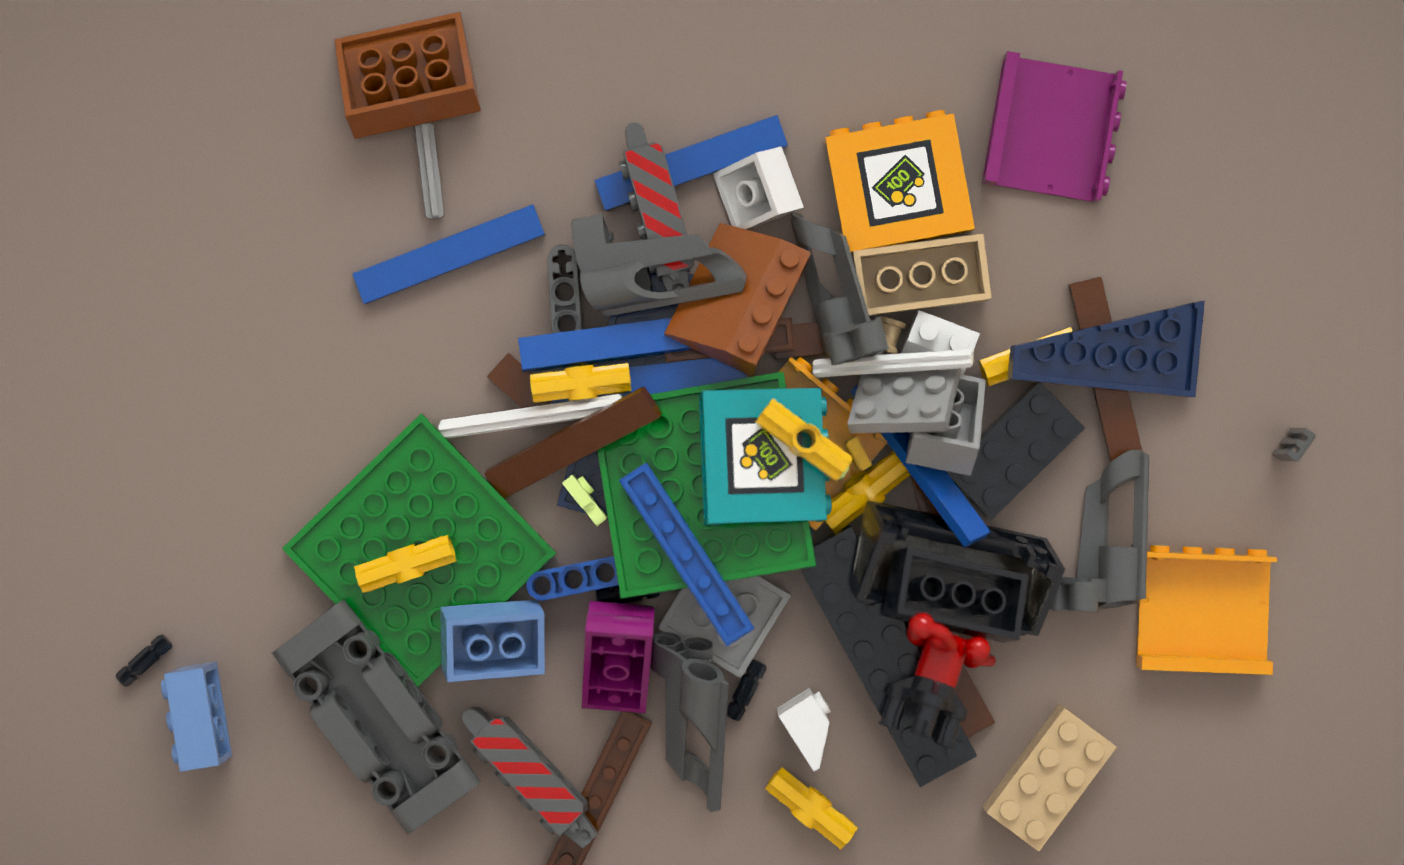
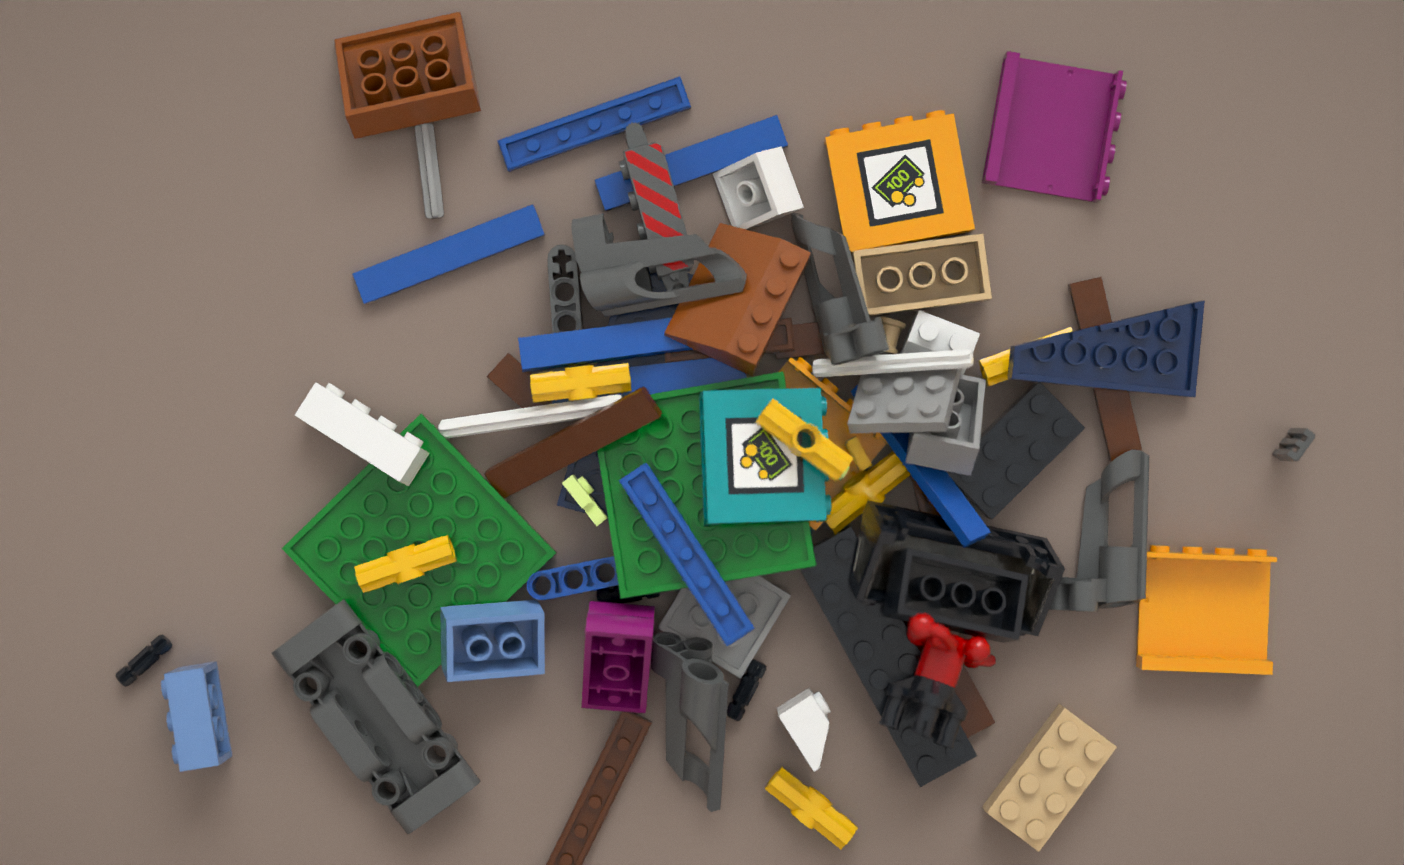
(363, 434): none -> white brick
(531, 775): dark grey hinge -> none
(594, 124): none -> blue tile

